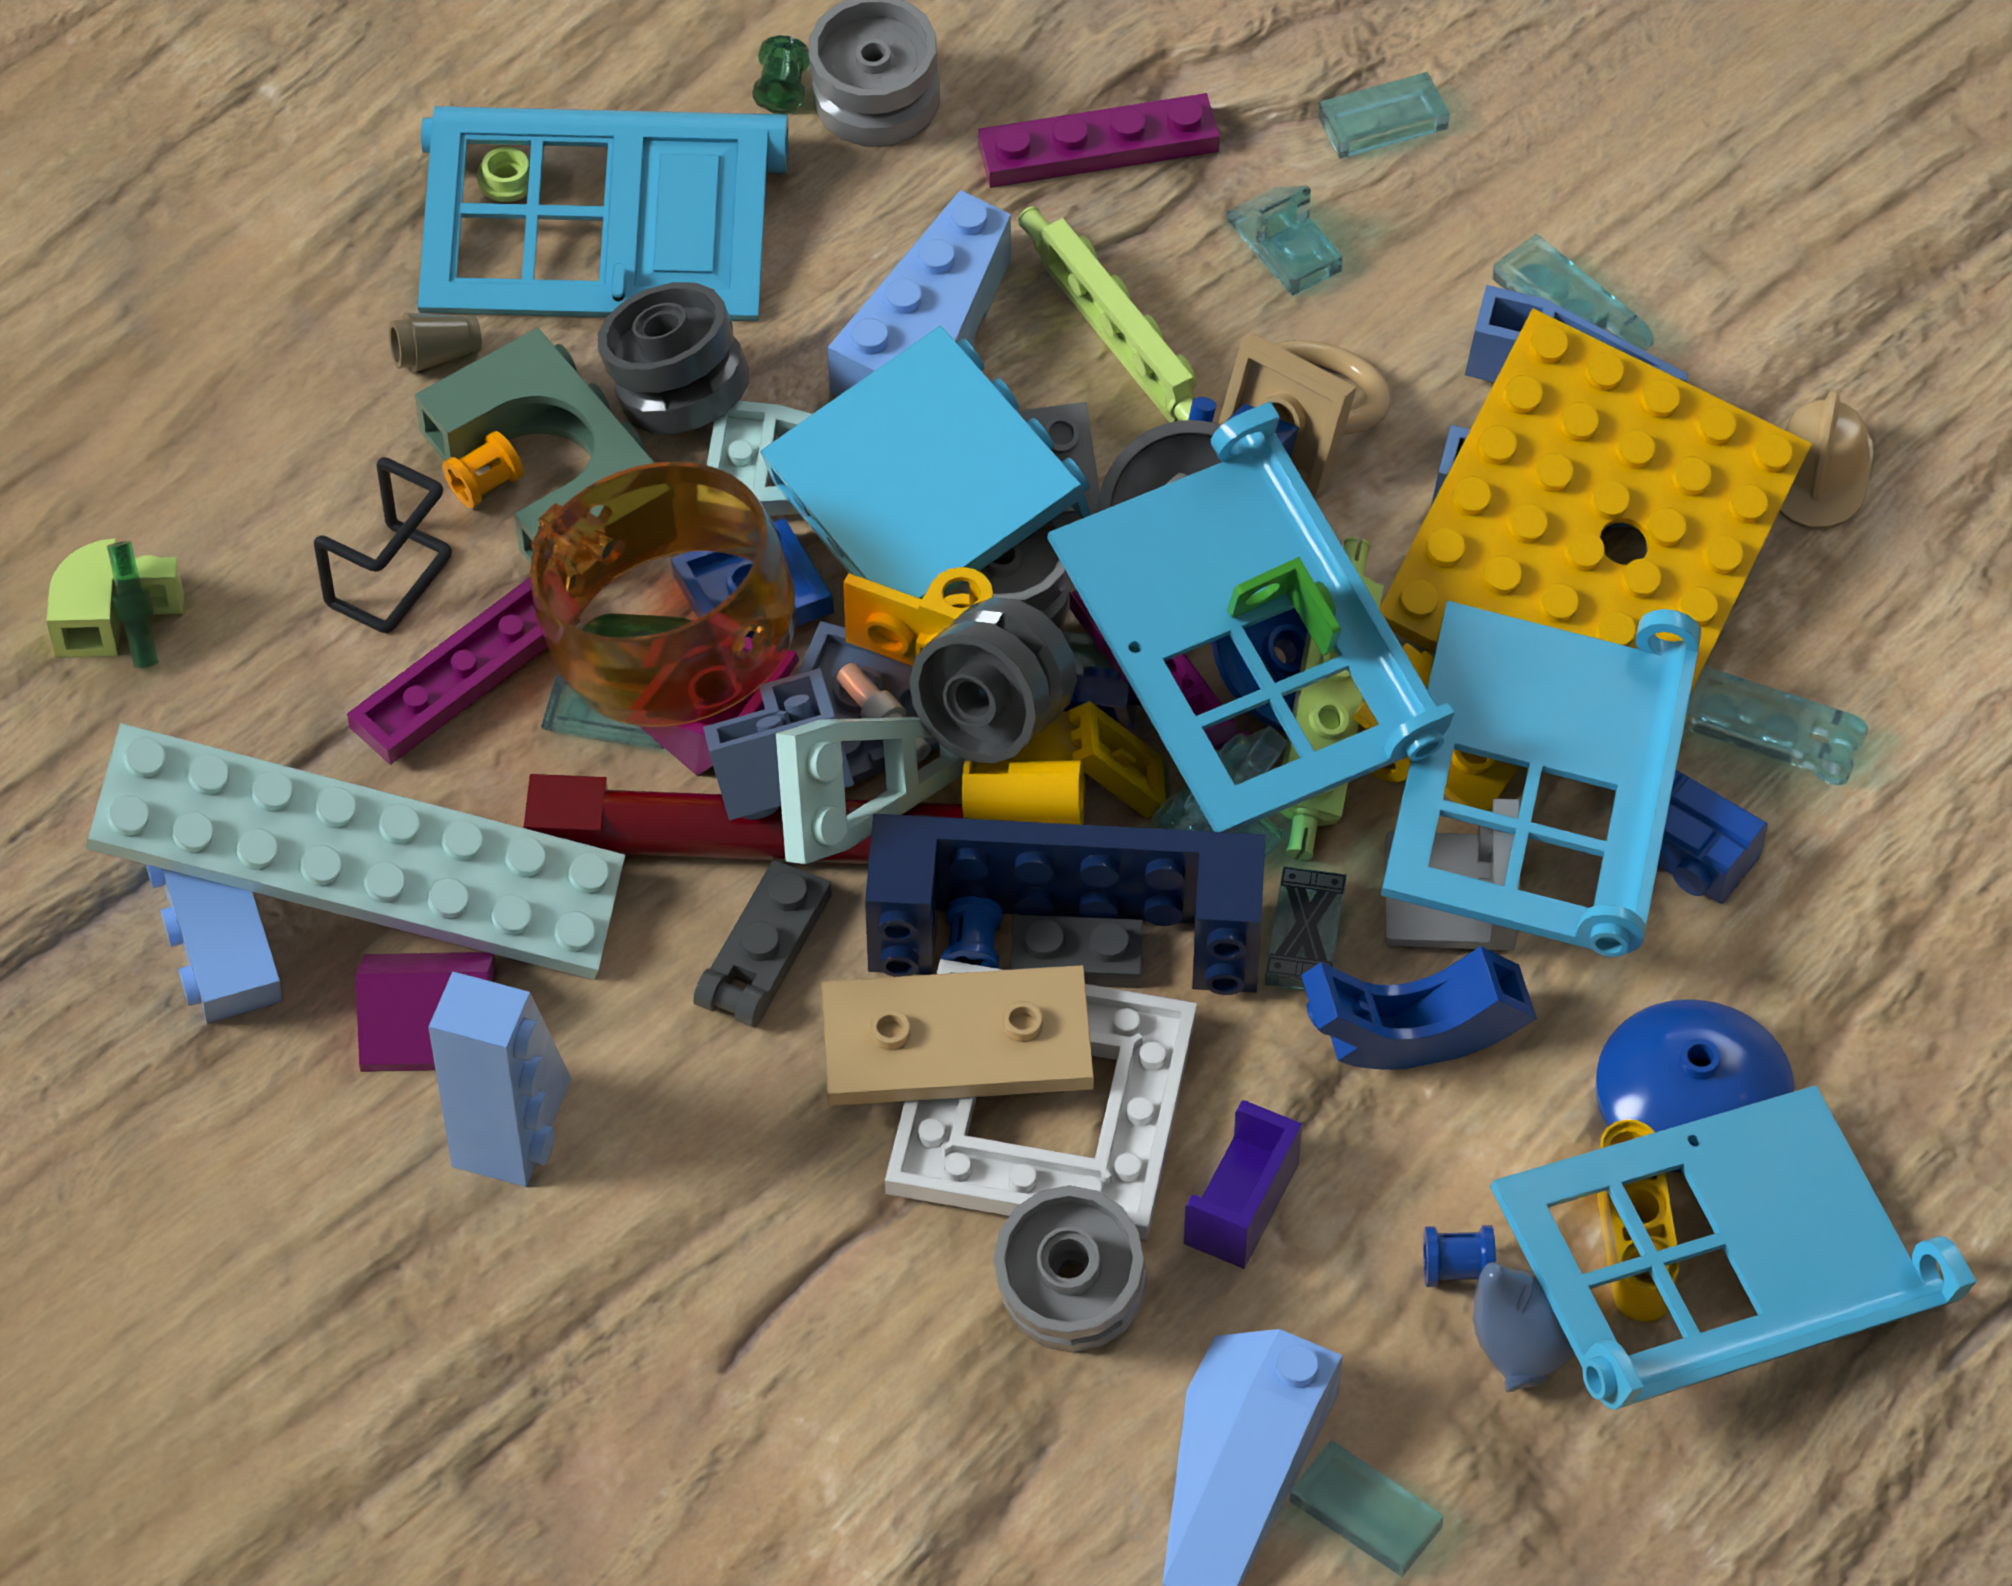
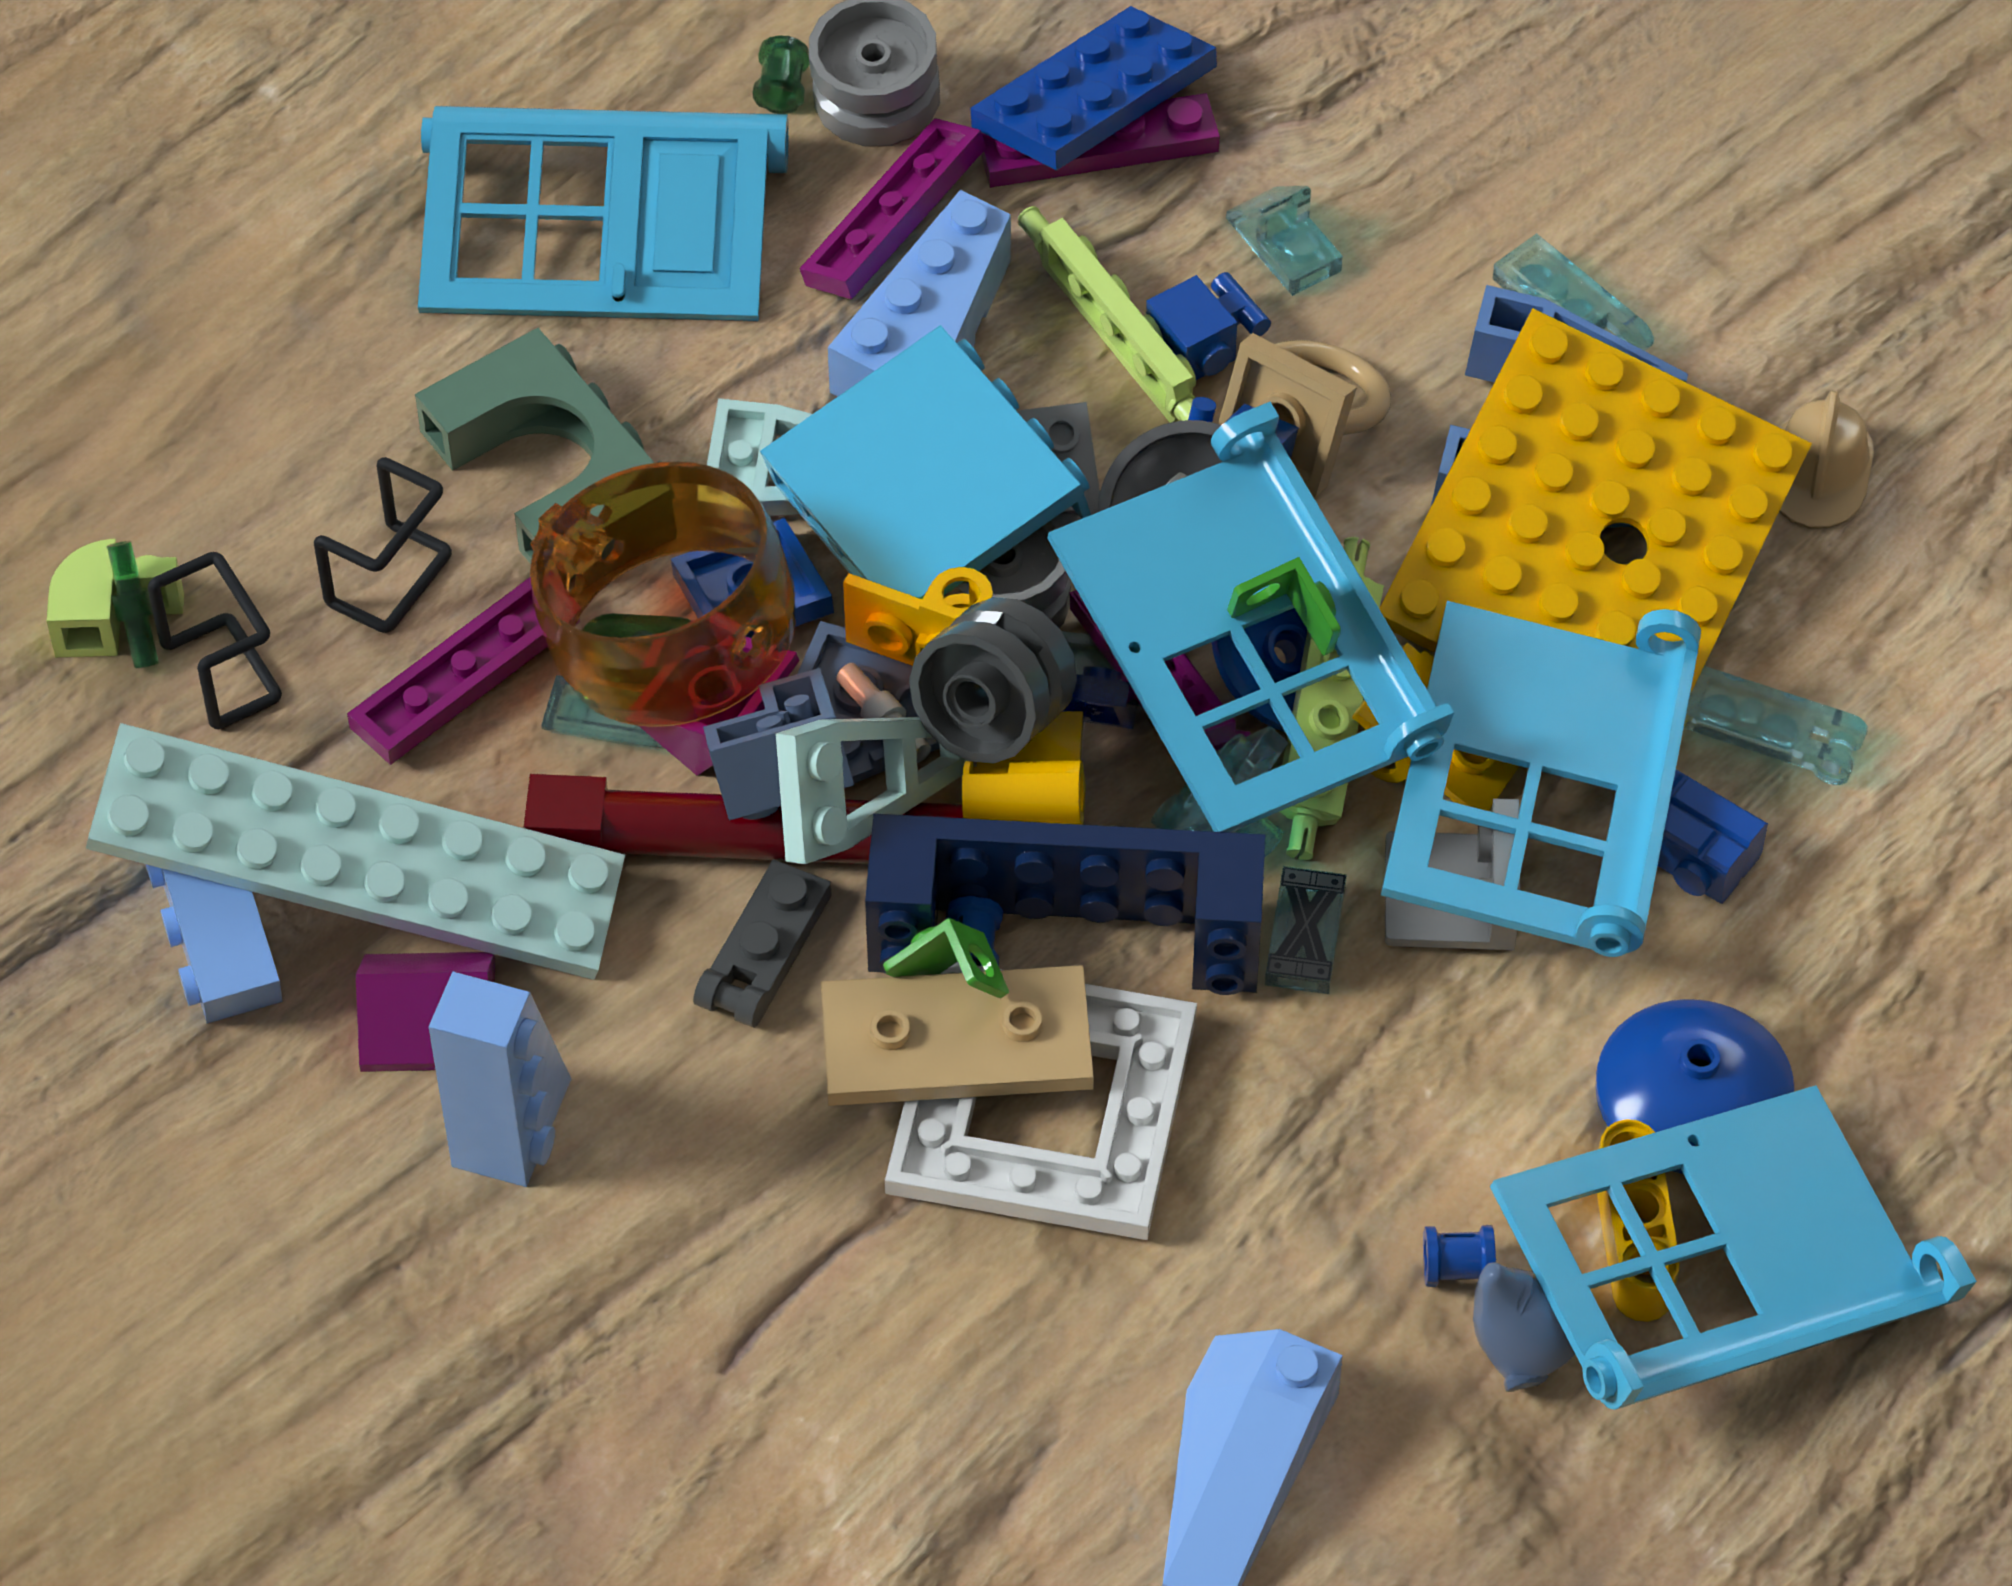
(243, 643): none -> black piece
(432, 339): dark tan cone -> none
(503, 466): light orange bush -> none
(504, 174): yellowish green plate -> none
(673, 358): dark grey wheel -> none
(893, 208): none -> magenta plate
(944, 945): none -> bright green bracket
(1063, 1229): light grey wheel -> none
(1093, 87): none -> blue plate
(1103, 946): dark grey plate -> none
(1118, 759): yellow tile -> none
(1203, 325): none -> blue brick
(1244, 1186): dark purple panel -> none
(1366, 1508): clear light blue tile -> none
(1383, 115): clear light blue tile -> none
(1420, 1020): blue arch -> none

